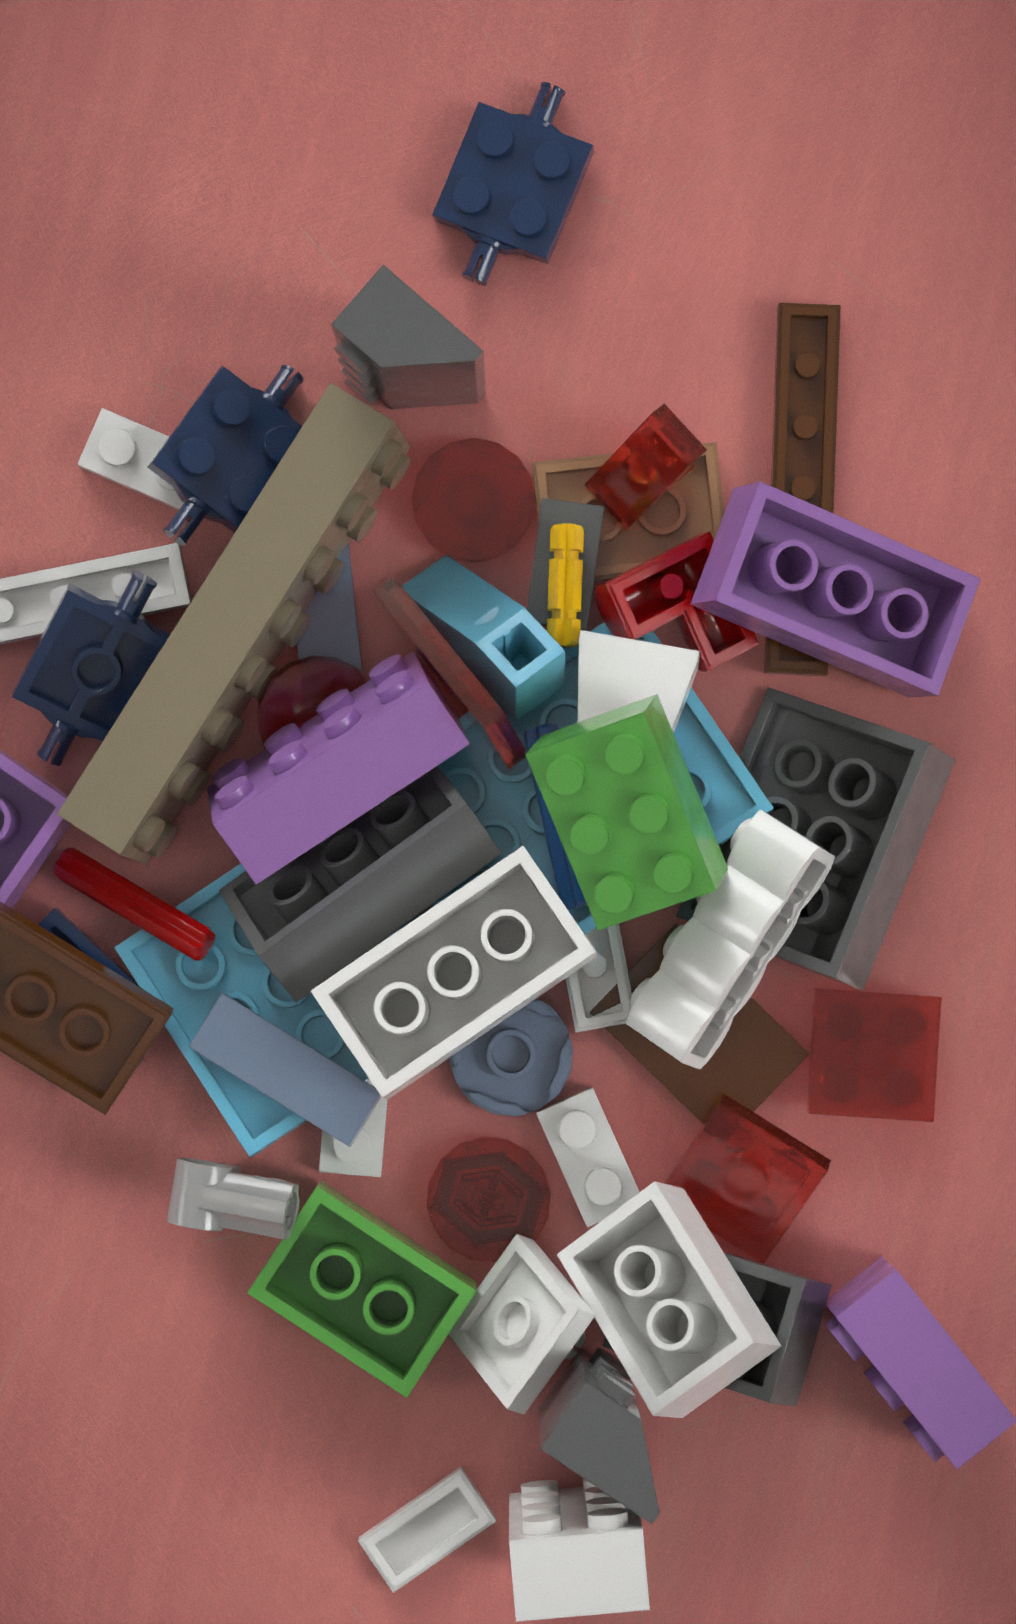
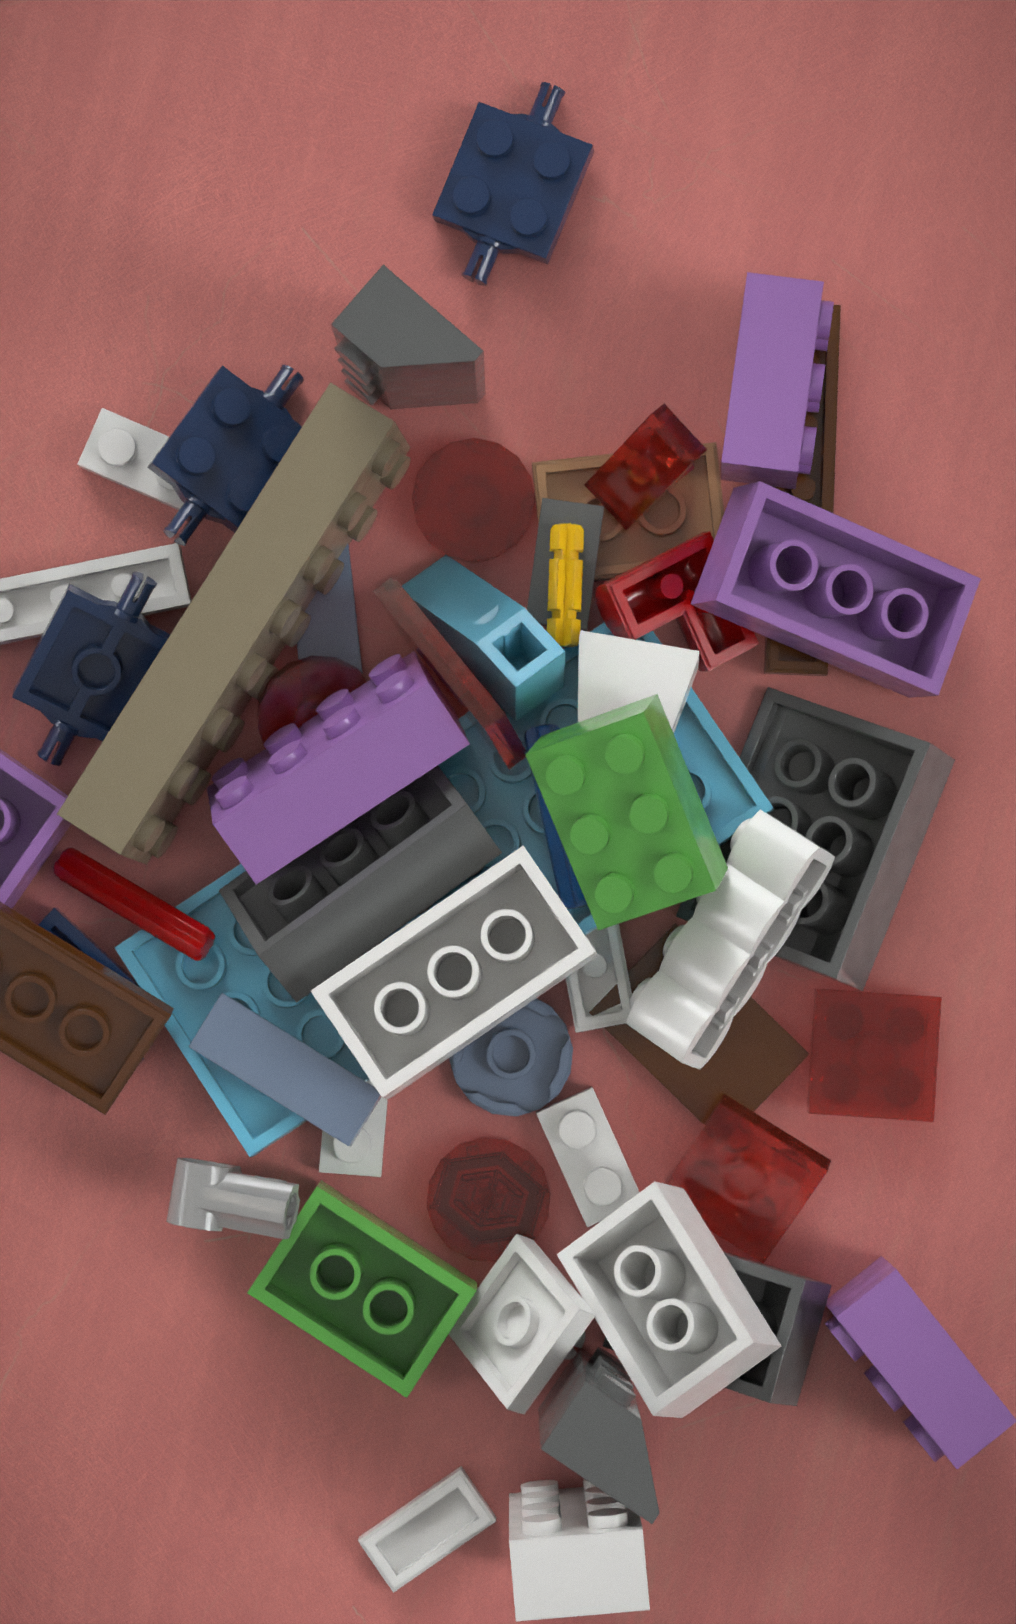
(776, 381): none -> medium lavender brick

